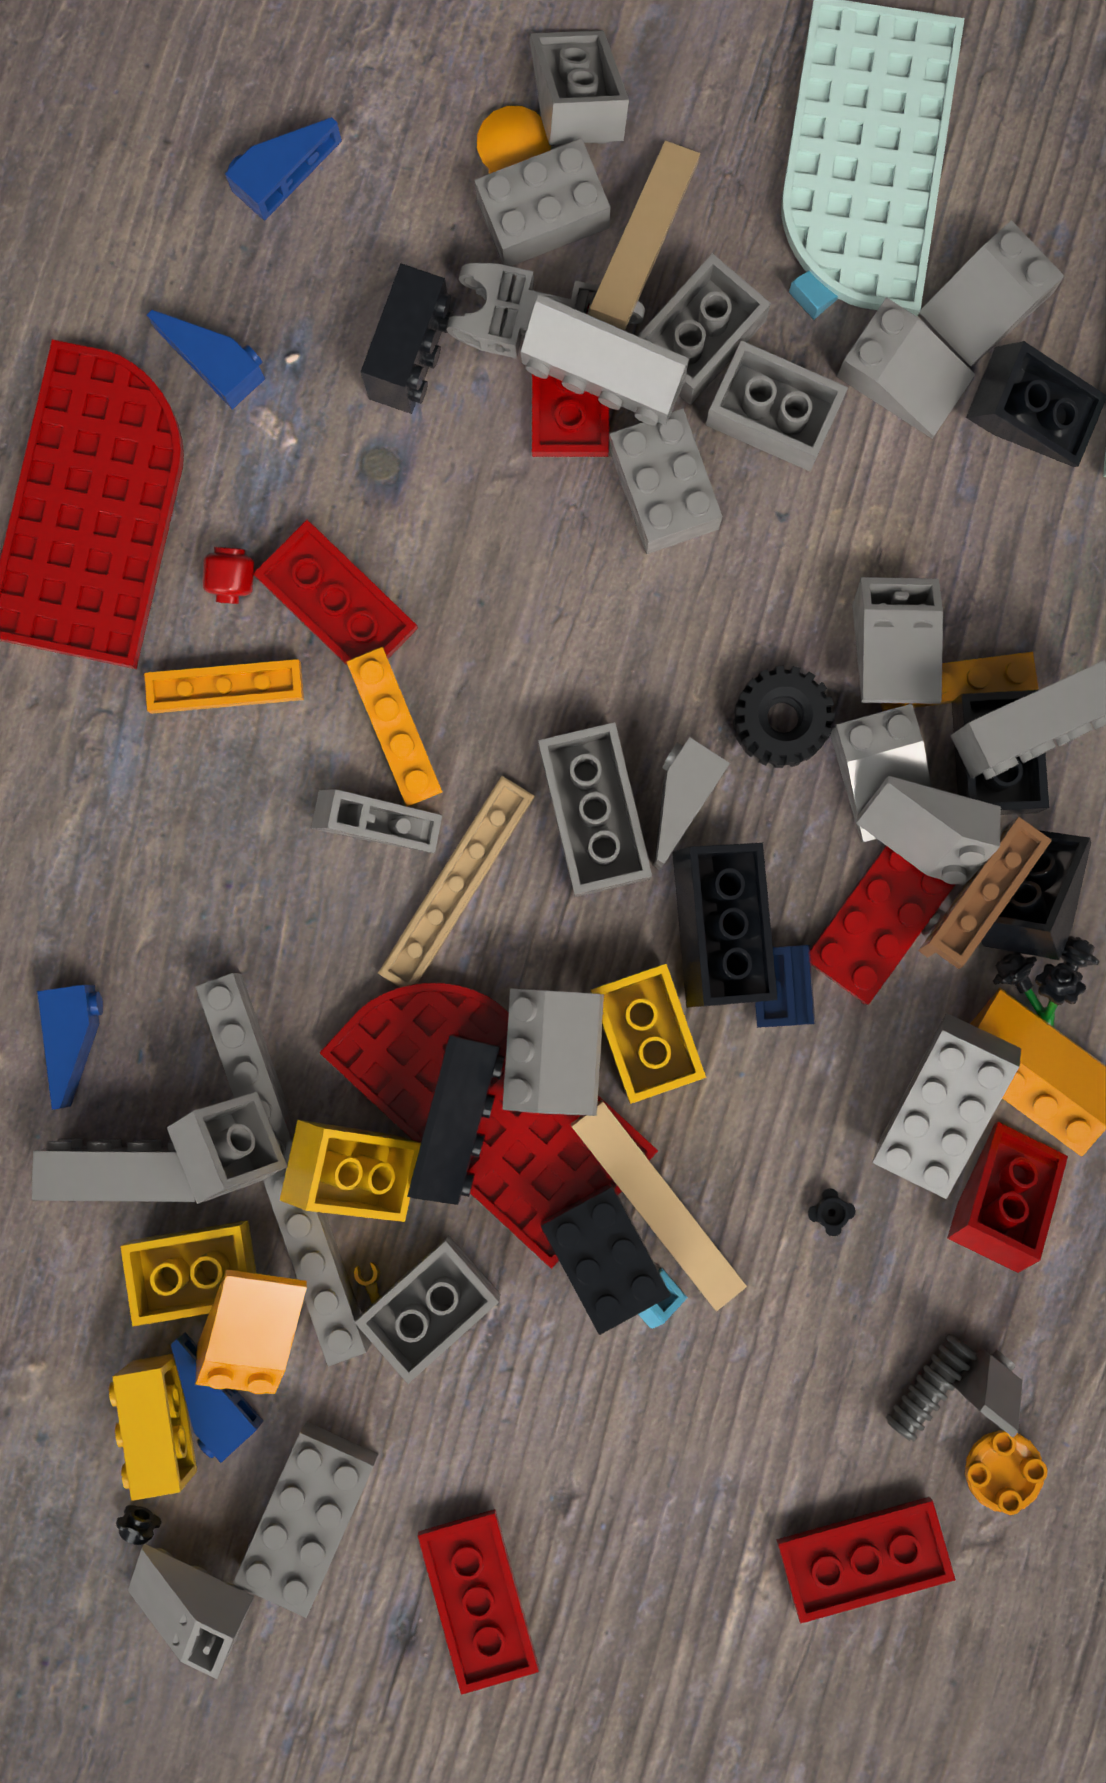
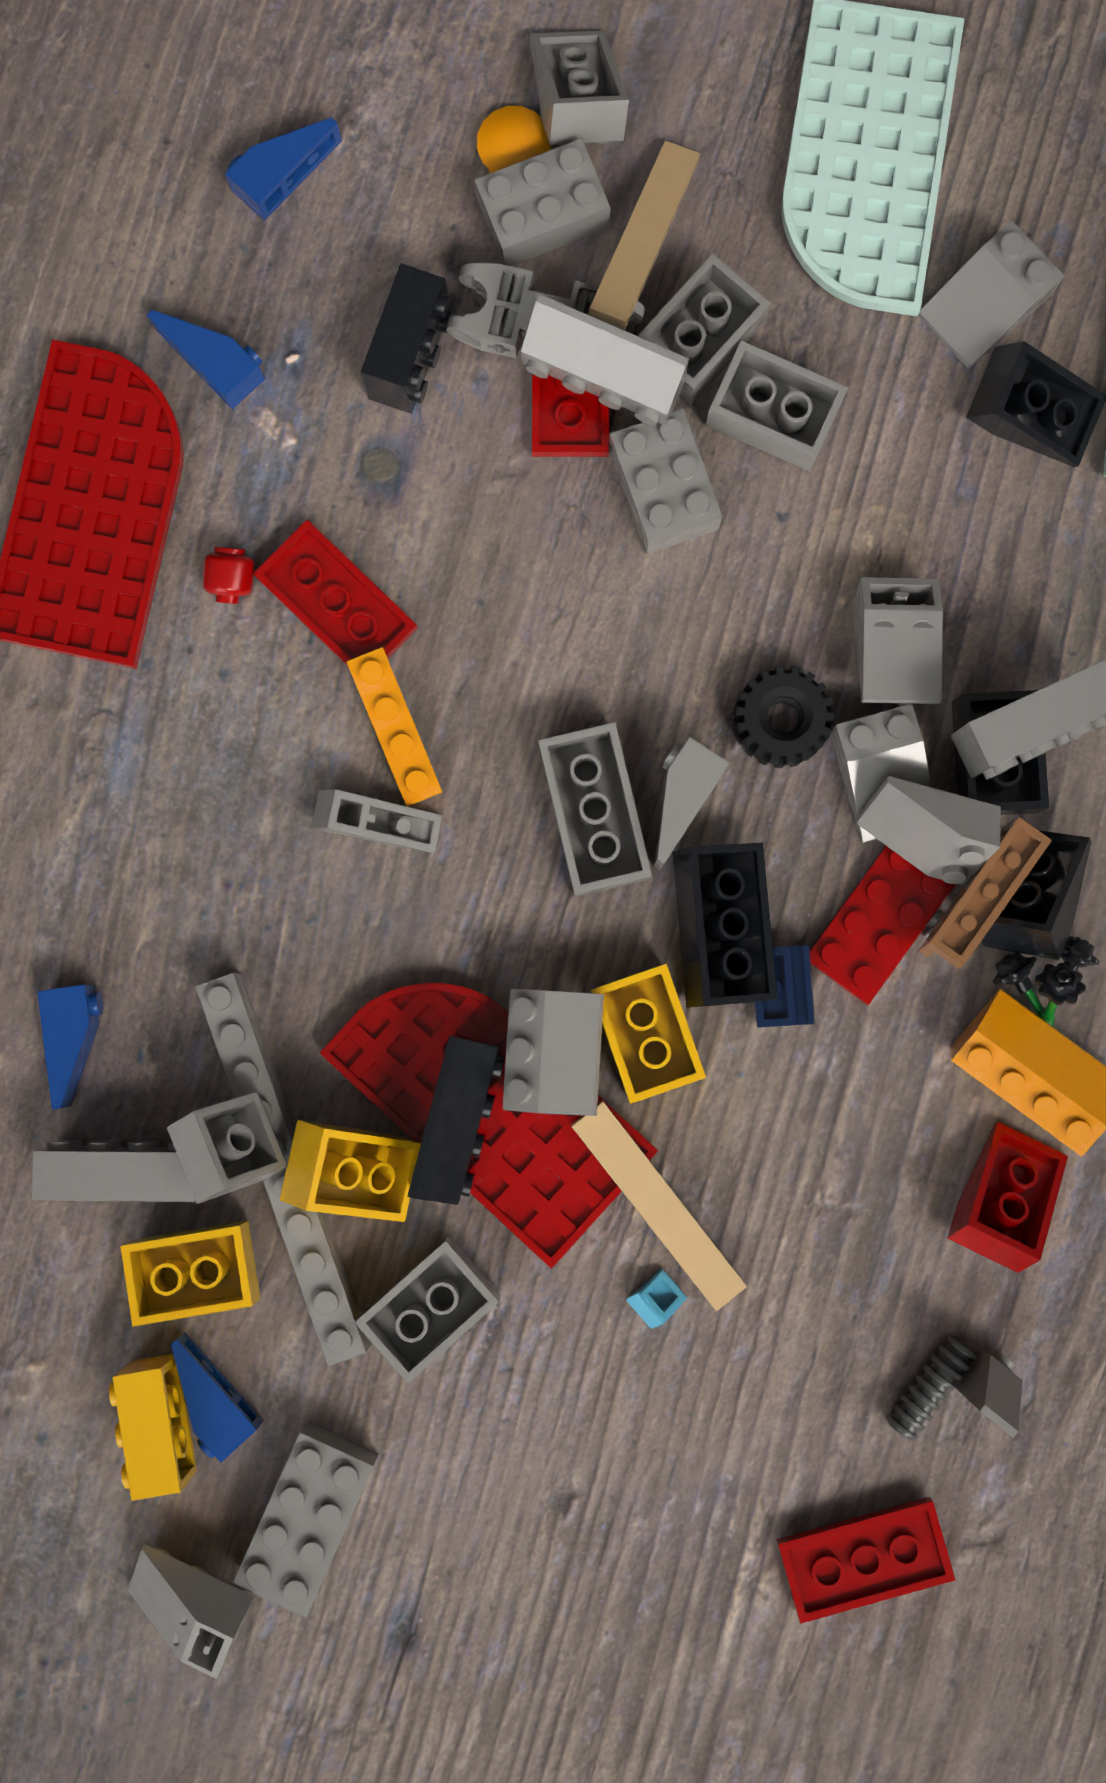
(137, 1524): black plate -> none
(224, 686): light orange plate -> none
(249, 1332): light orange slope -> none
(371, 1285): yellow hand -> none
(456, 884): tan tile -> none
(478, 1601): red plate -> none
(605, 1258): black brick -> none
(811, 294): medium azure slope -> none
(834, 1223): black plate -> none
(906, 369): light grey slope -> none
(947, 1105): light grey brick -> none
(983, 675): light orange plate -> none
(1005, 1472): light orange dish -> none

